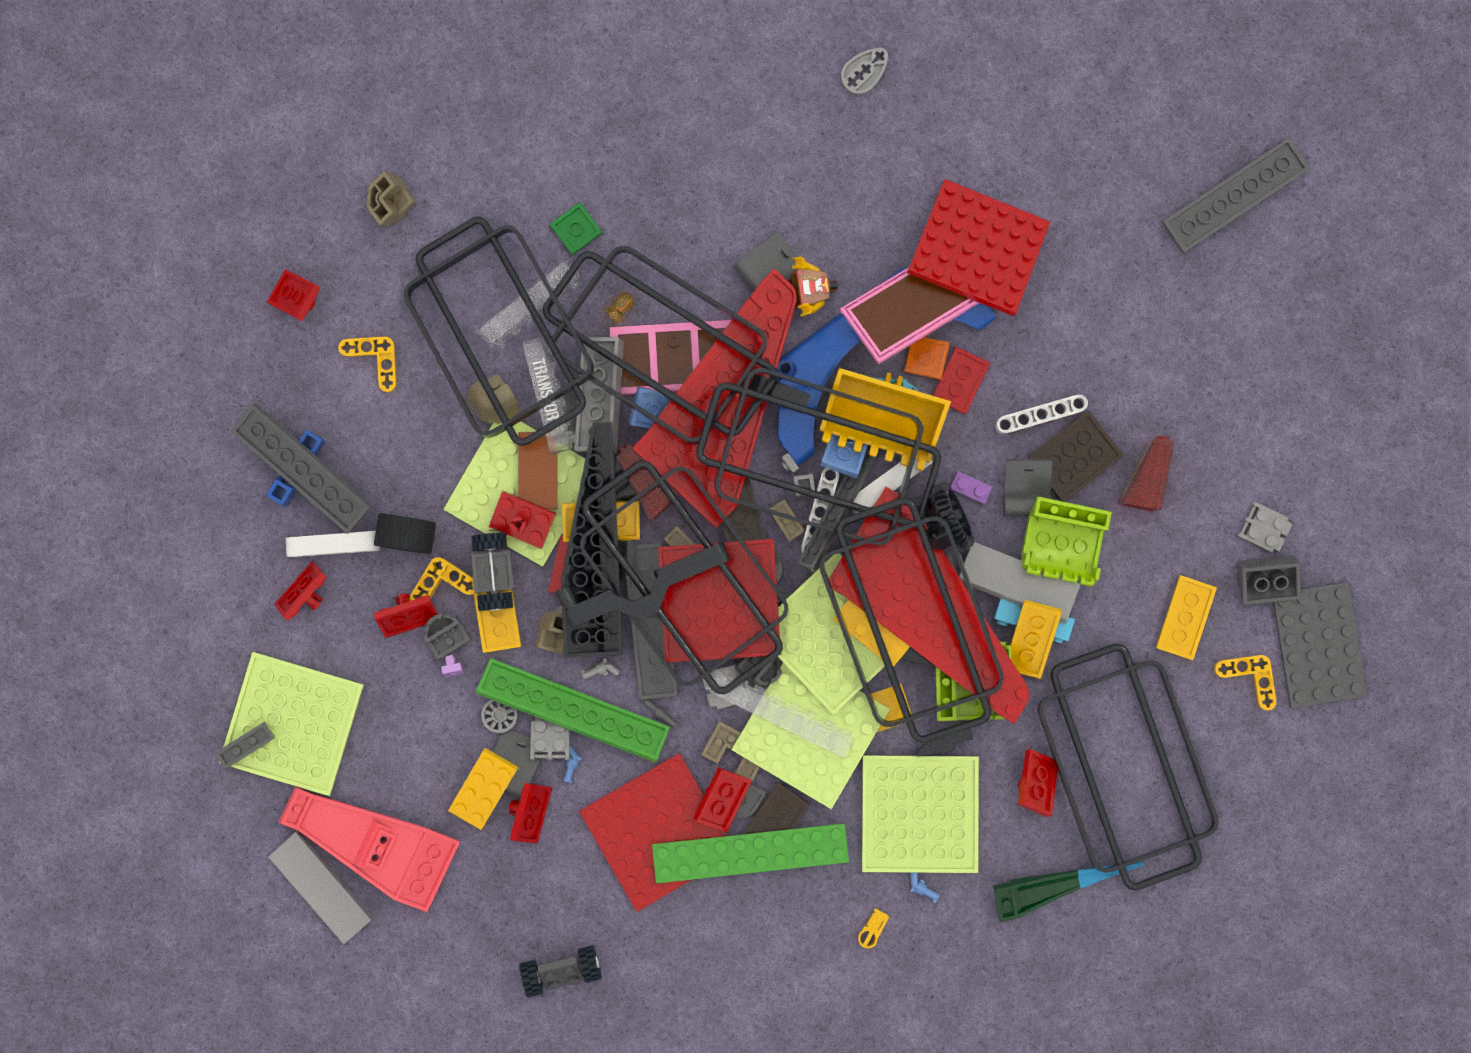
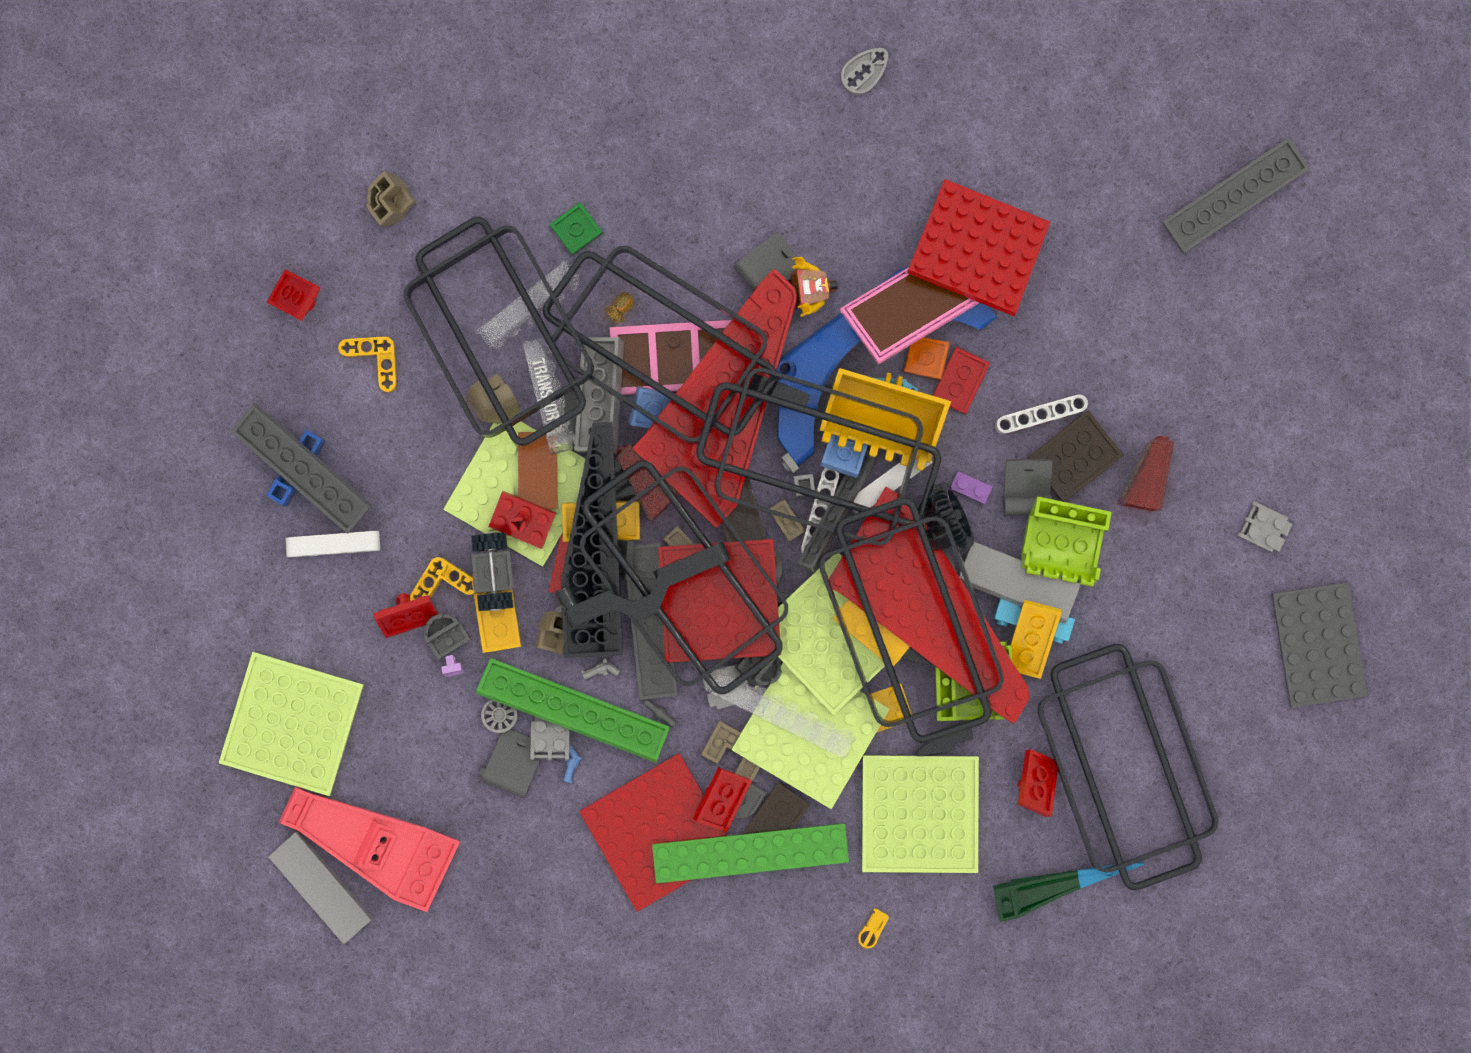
(245, 745): dark grey plate -> none
(302, 592): red plate -> none
(404, 533): black tyre -> none
(483, 788): yellow plate -> none
(529, 812): red plate -> none
(560, 972): plate -> none
(921, 888): medium blue piece -> none
(1186, 617): yellow plate -> none
(1258, 673): yellow beam -> none
(1269, 579): dark grey slope -> none

